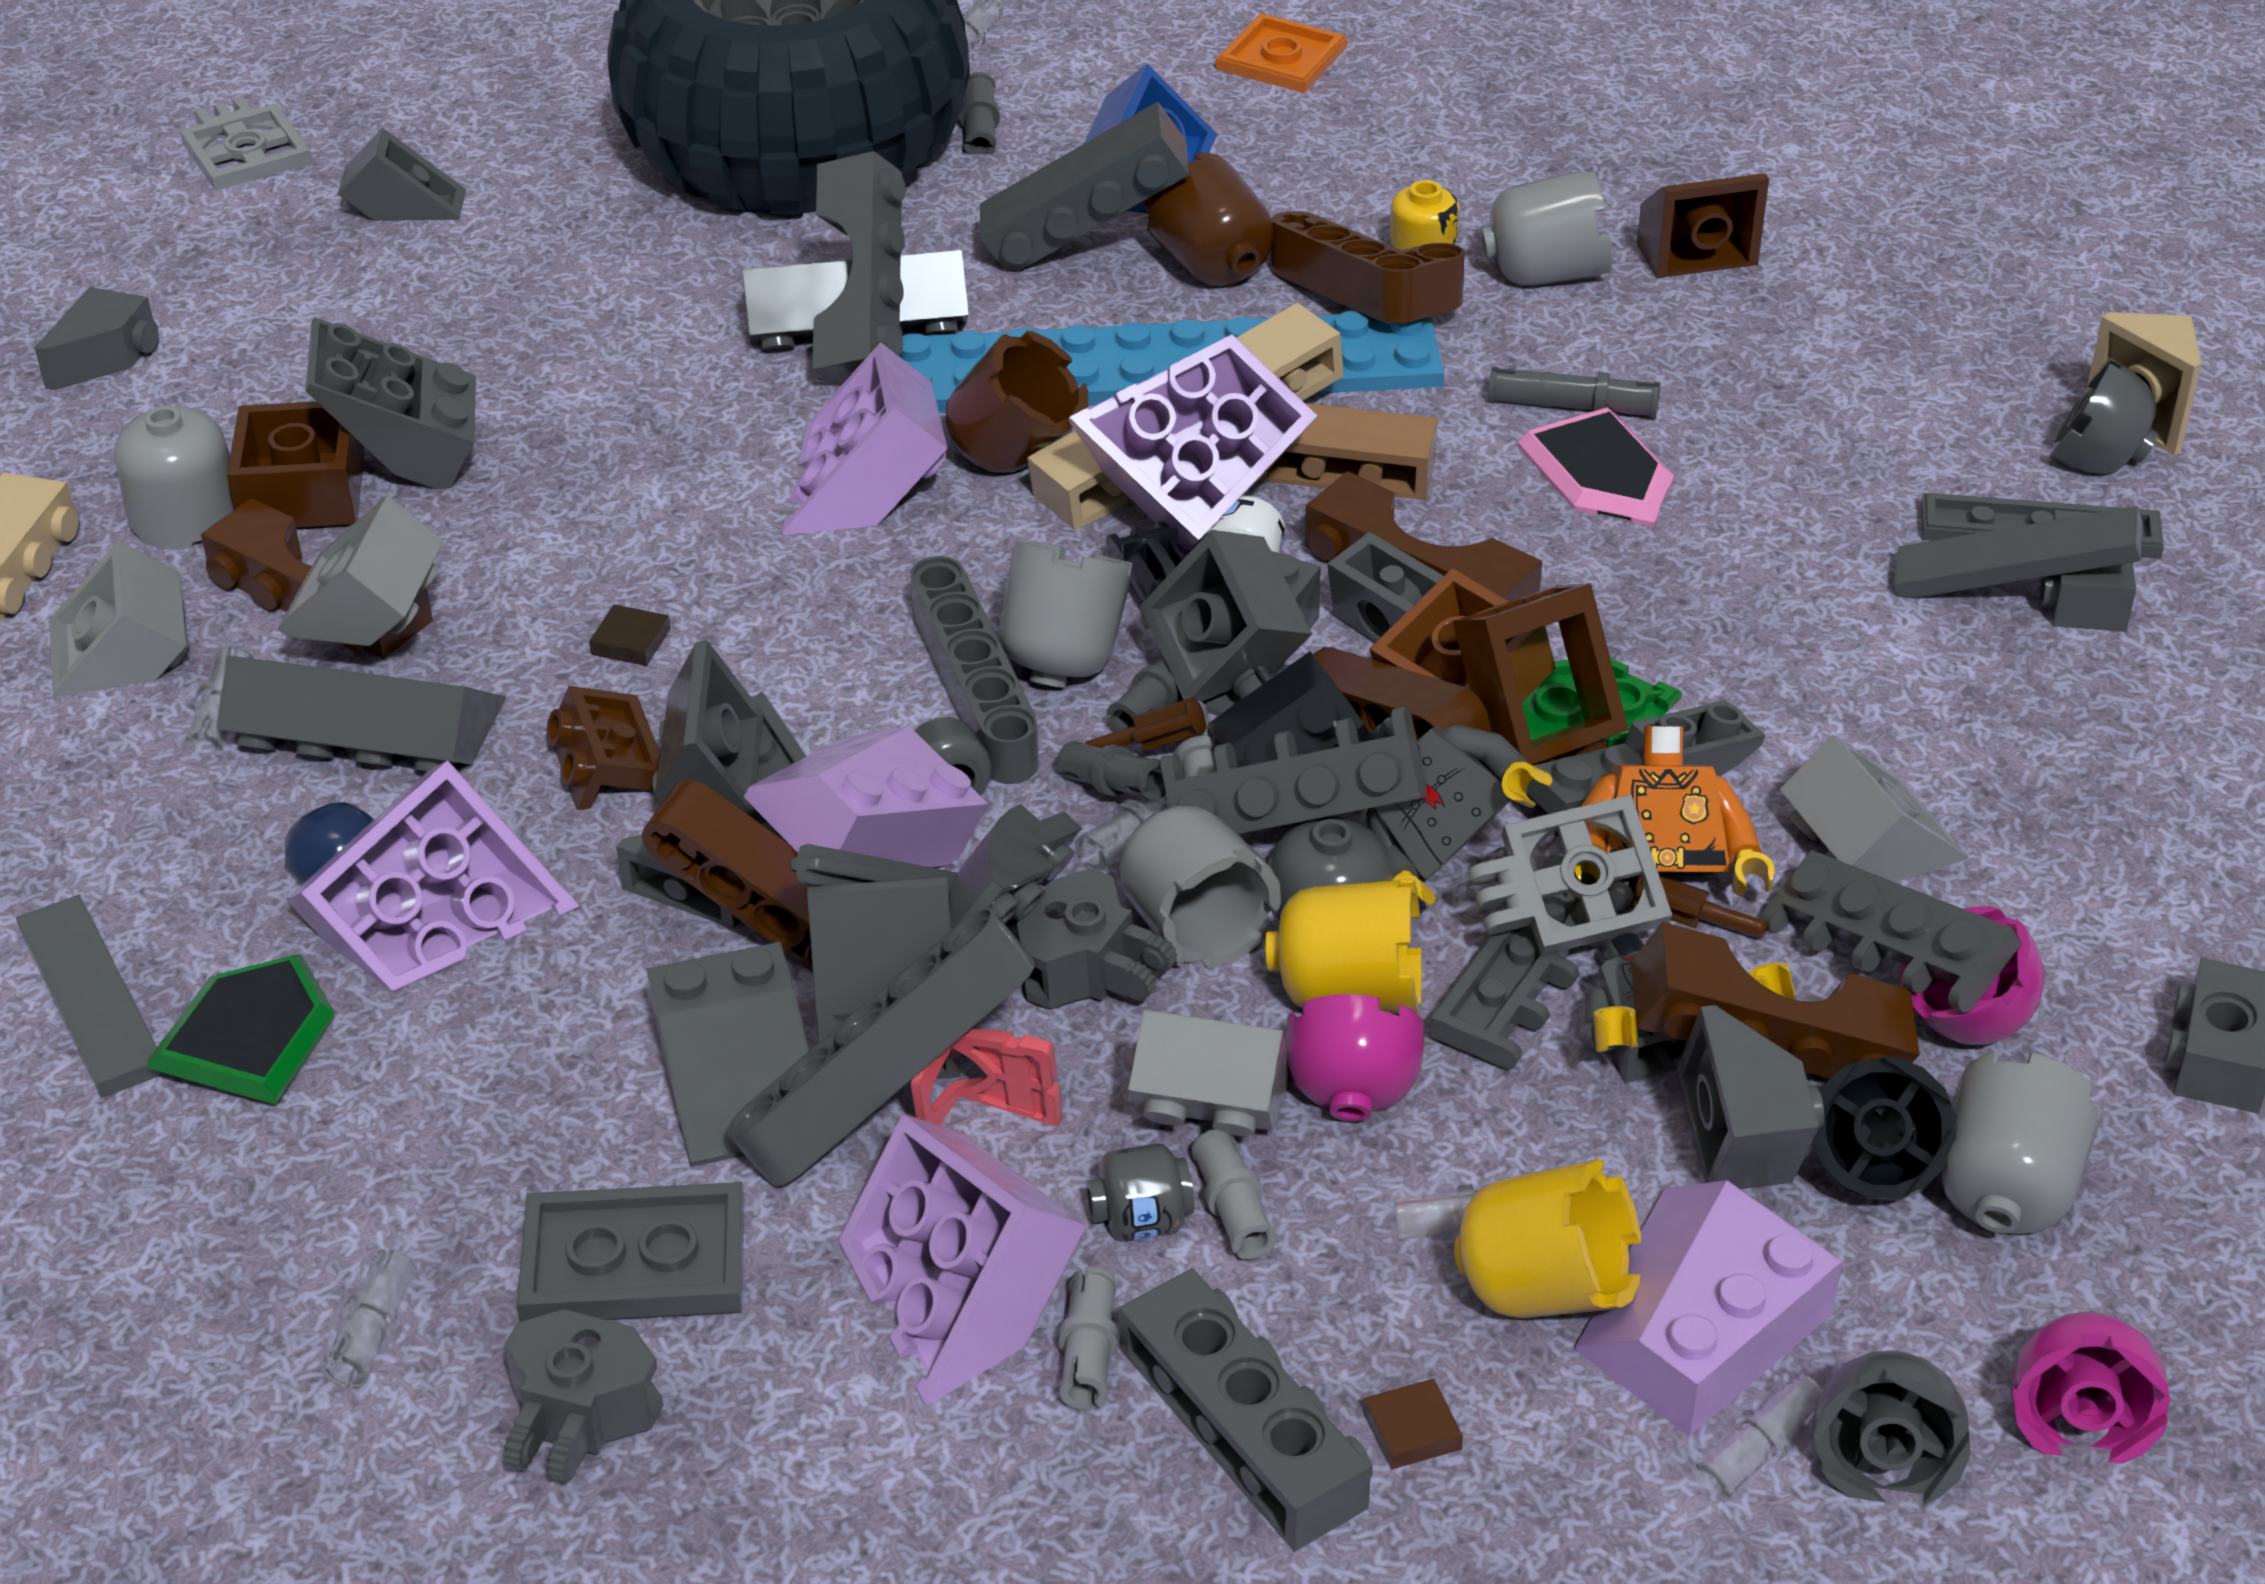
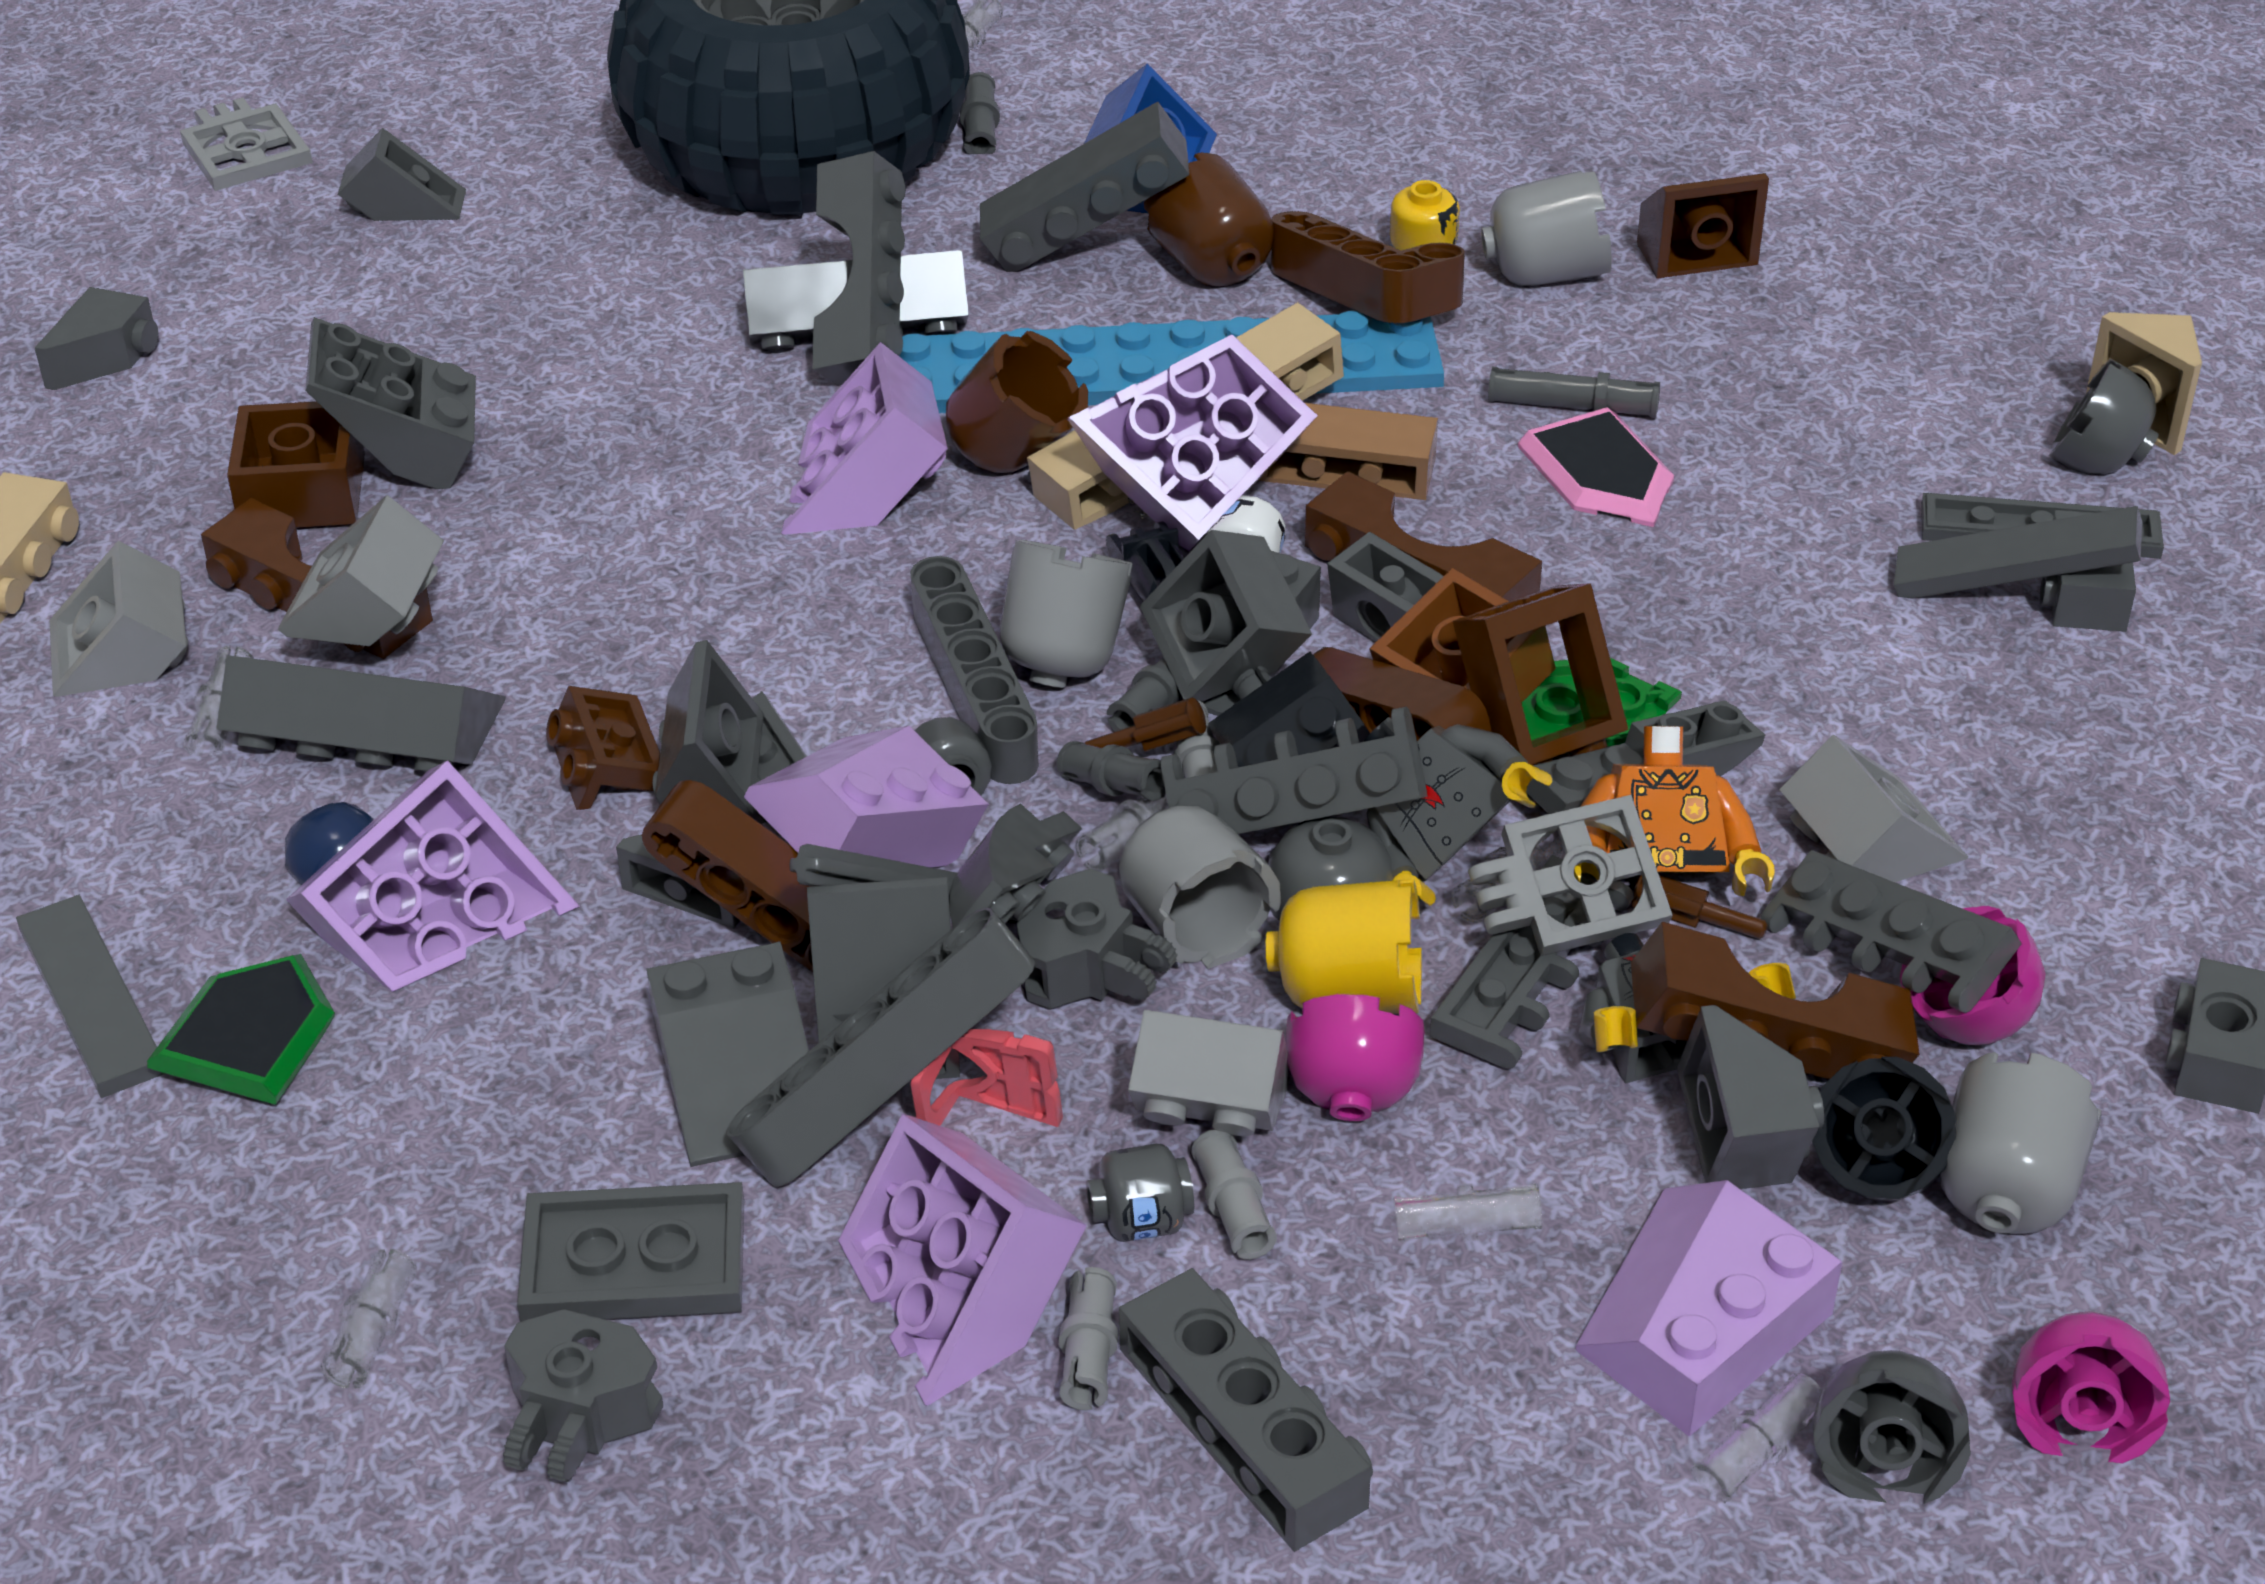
(173, 476): light grey cylinder -> none
(629, 635): dark brown tile -> none
(1282, 52): orange tile -> none
(1412, 1423): reddish brown tile -> none
(1550, 1242): yellow cylinder -> none

